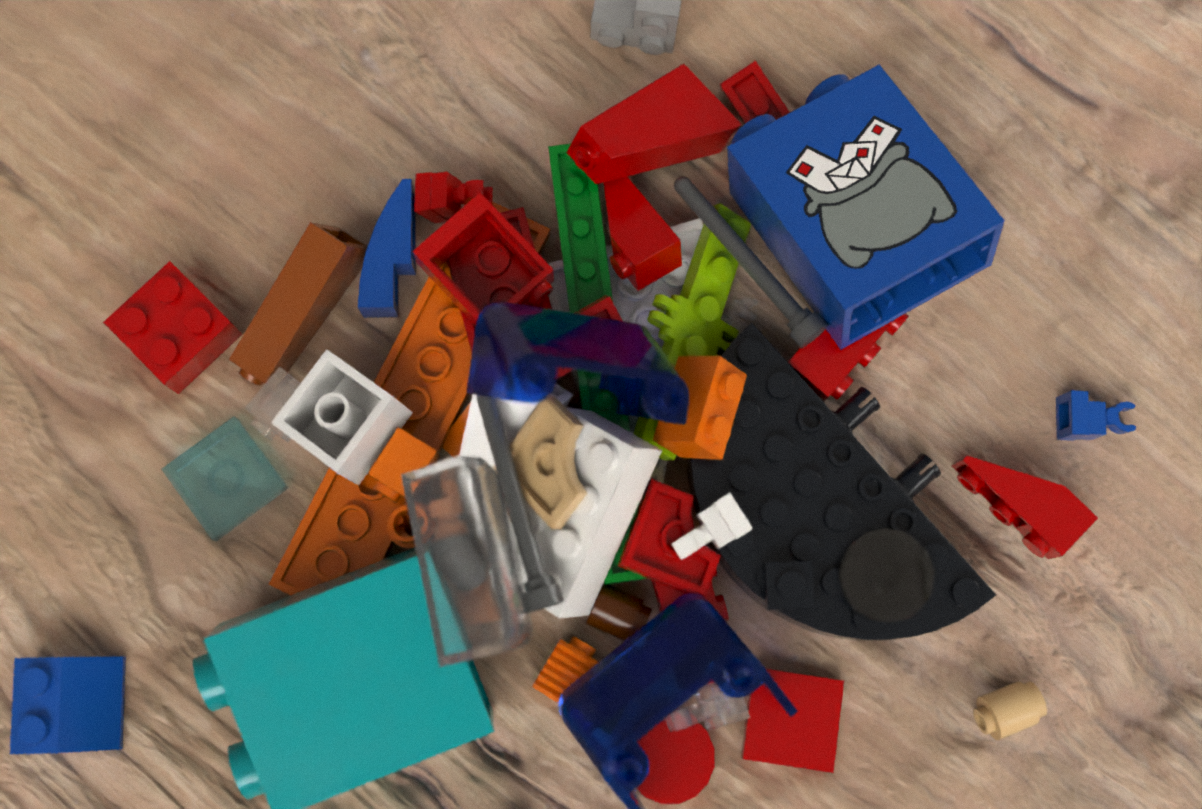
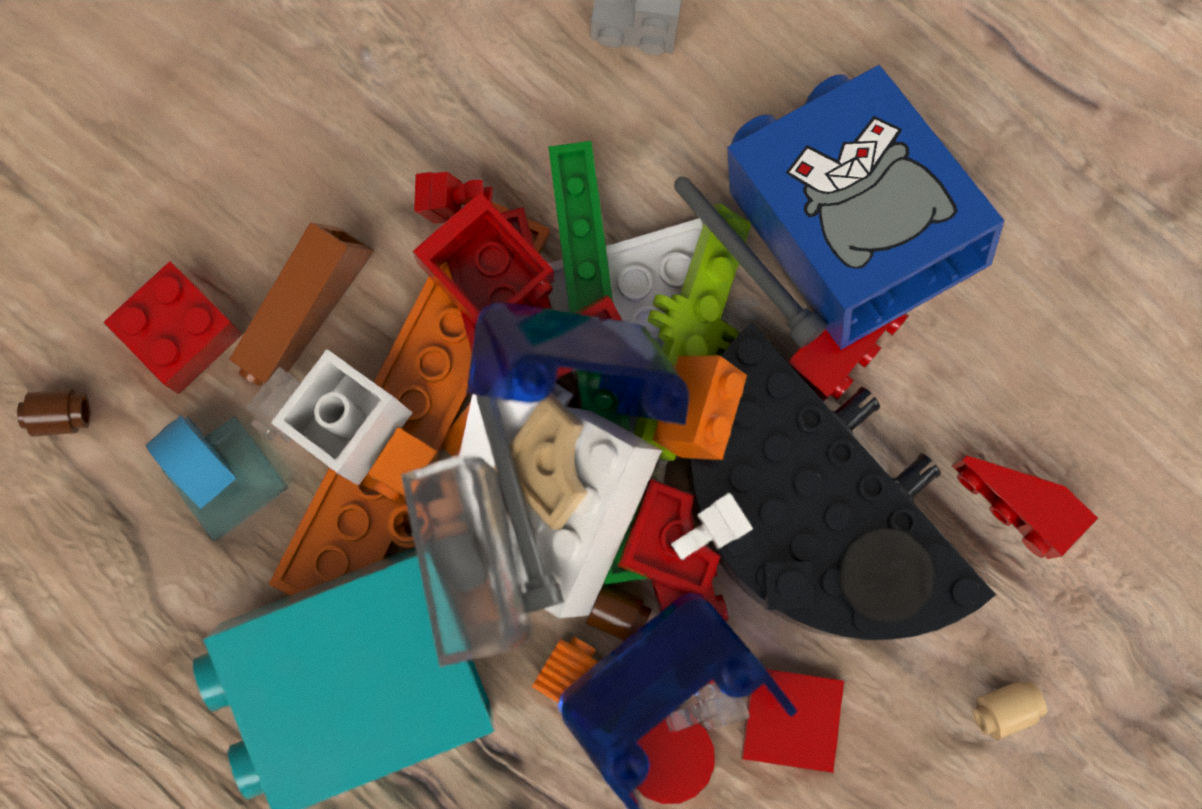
(54, 412): none -> reddish brown brick
(67, 704): blue slope -> none
(191, 461): none -> dark azure brick
(389, 255): blue slope -> none
(640, 238): red slope -> none
(654, 128): red slope -> none
(753, 94): red plate -> none
(1086, 419): blue piece -> none

